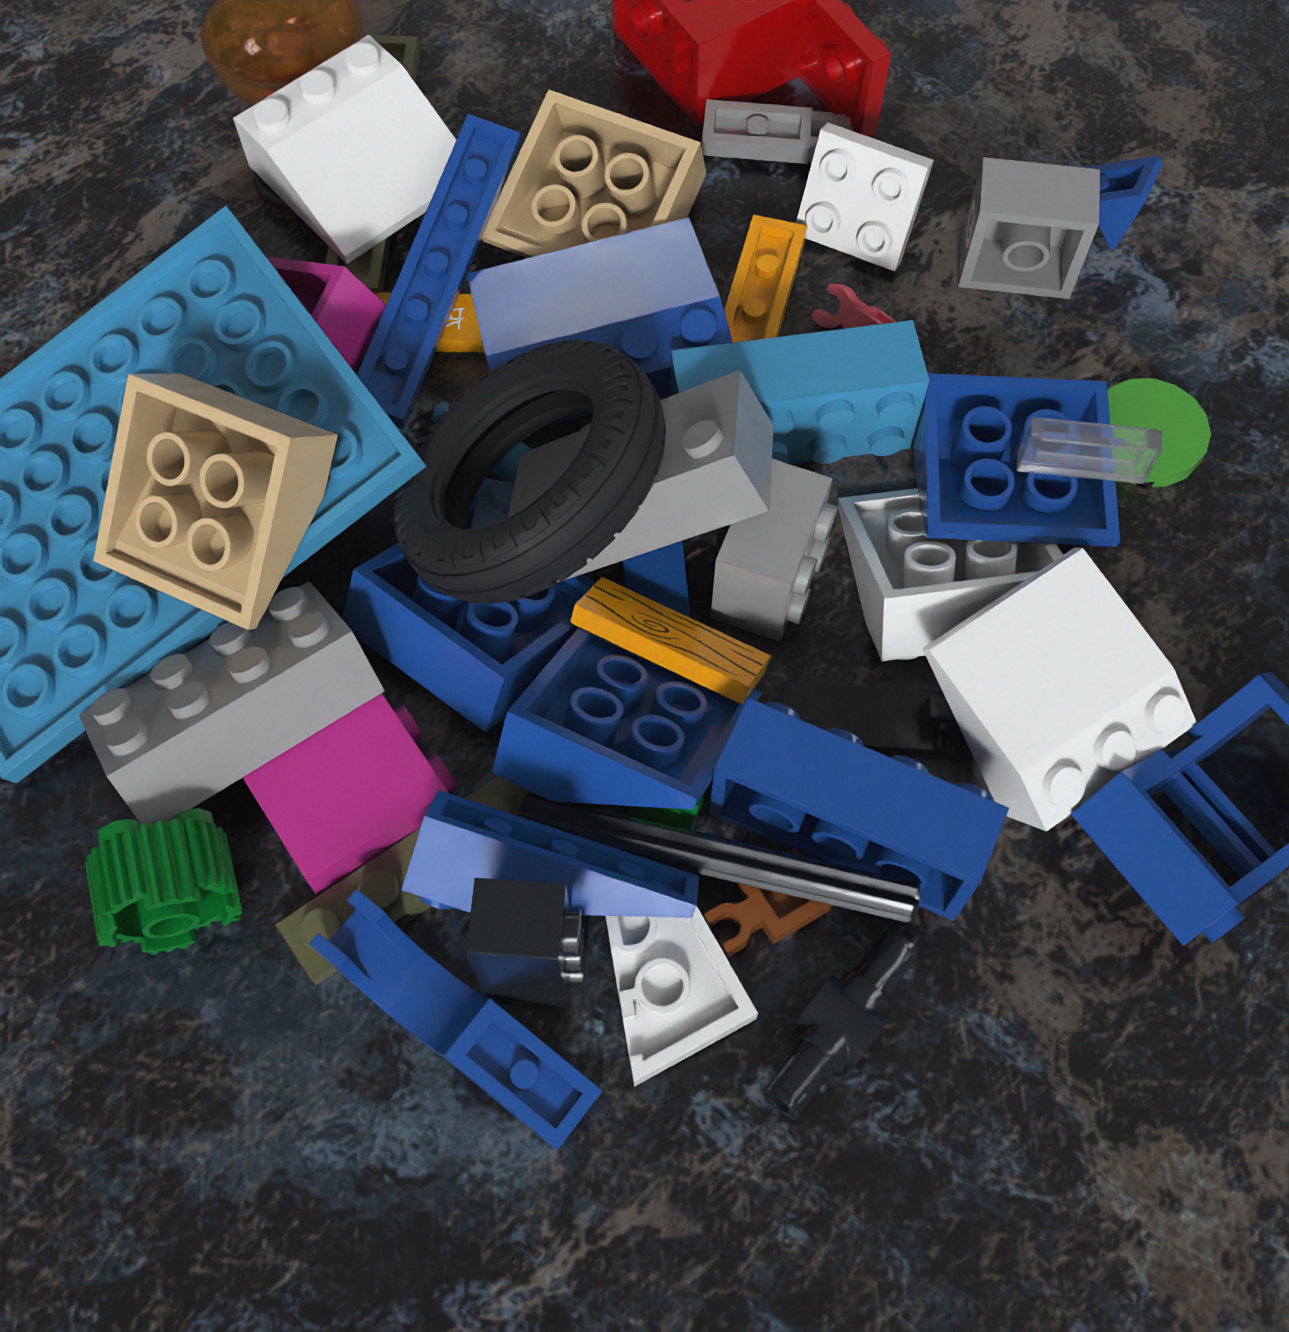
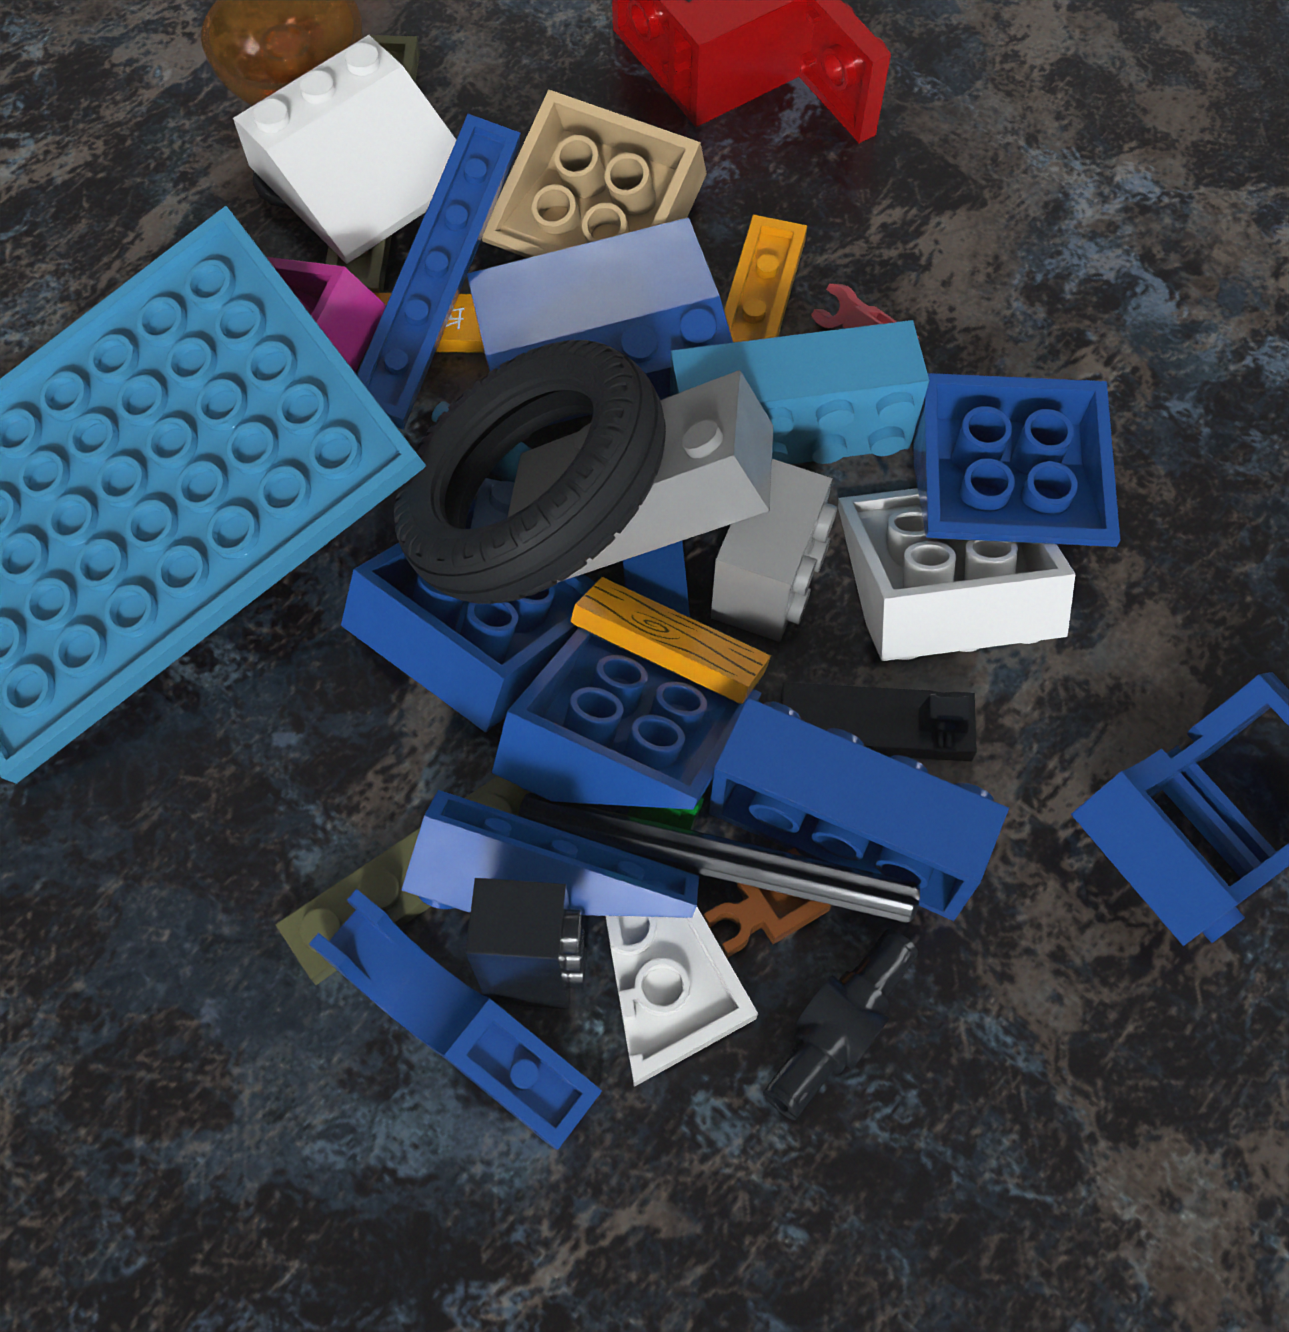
(161, 881): green brick -> none
(209, 494): tan slope -> none
(229, 705): light grey brick -> none
(349, 791): dark pink brick -> none
(764, 131): light grey hinge -> none
(862, 195): white plate -> none
(1029, 227): light grey brick -> none
(1057, 690): white slope -> none
(1089, 450): clear tile -> none
(1123, 194): blue slope -> none
(1166, 408): bright green tile -> none

